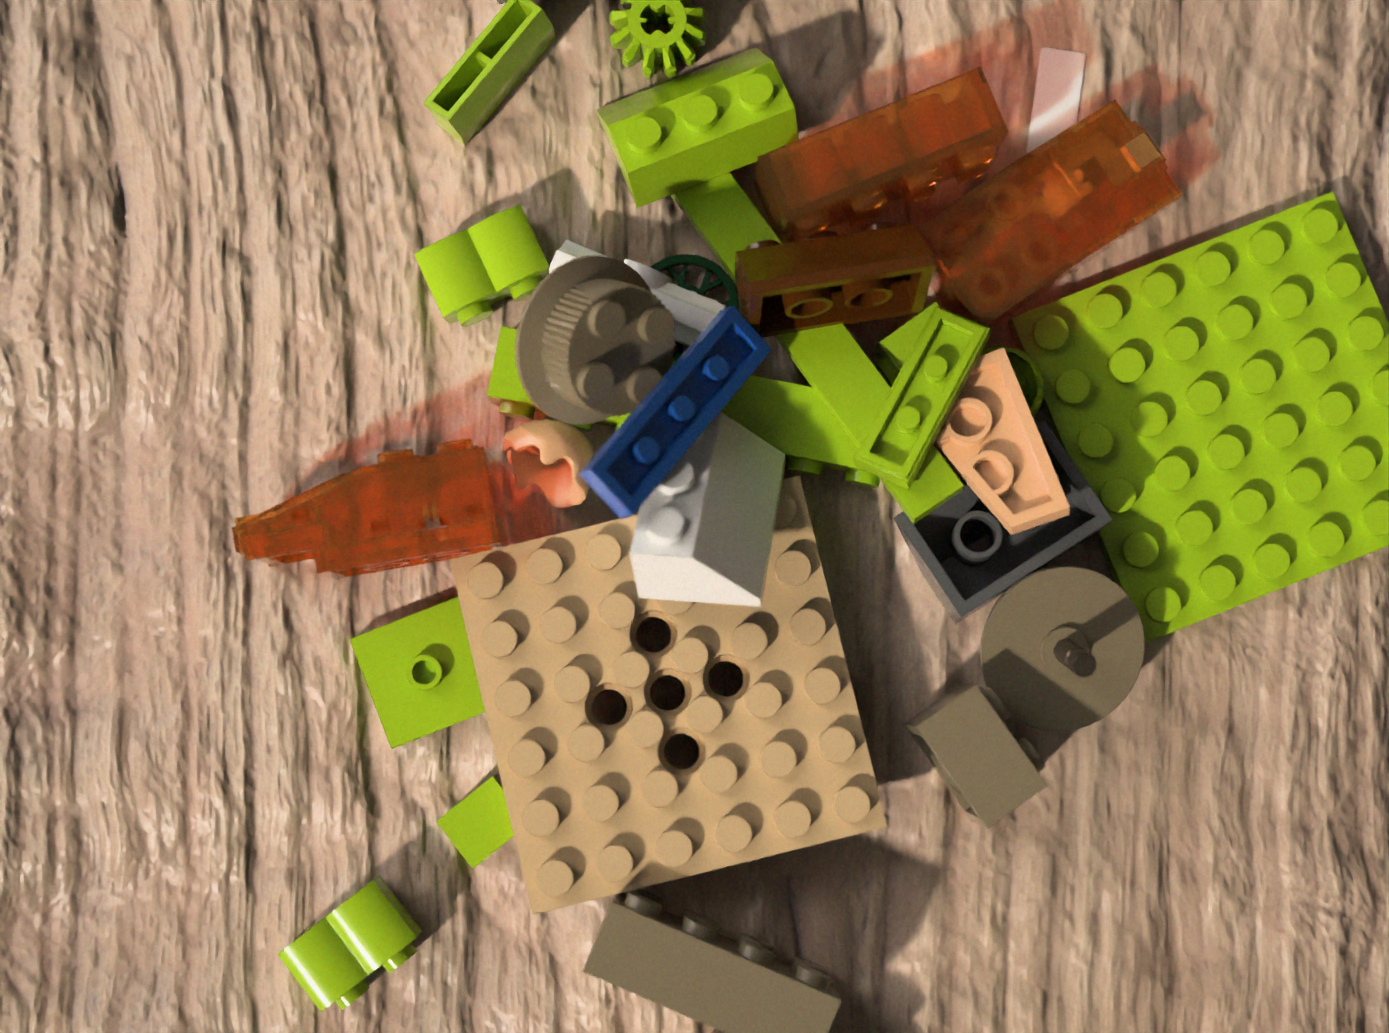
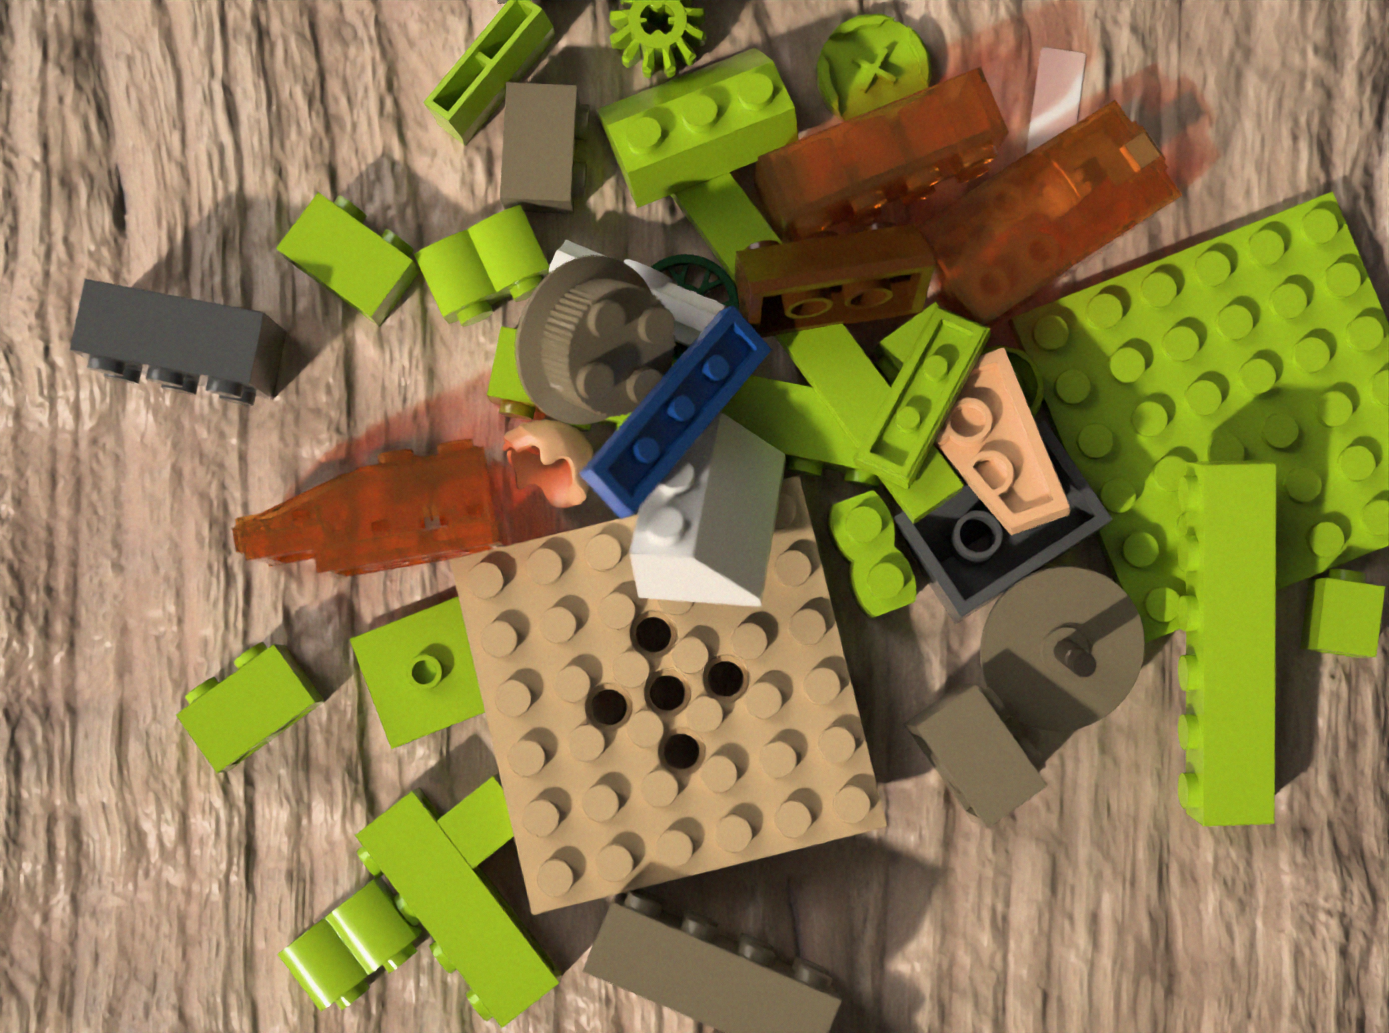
(178, 342): none -> dark grey brick
(248, 706): none -> lime brick
(349, 257): none -> lime brick
(459, 909): none -> lime brick
(541, 147): none -> dark tan brick
(865, 539): none -> lime brick
(871, 65): none -> lime tile
(1228, 642): none -> lime brick
(1343, 615): none -> lime brick

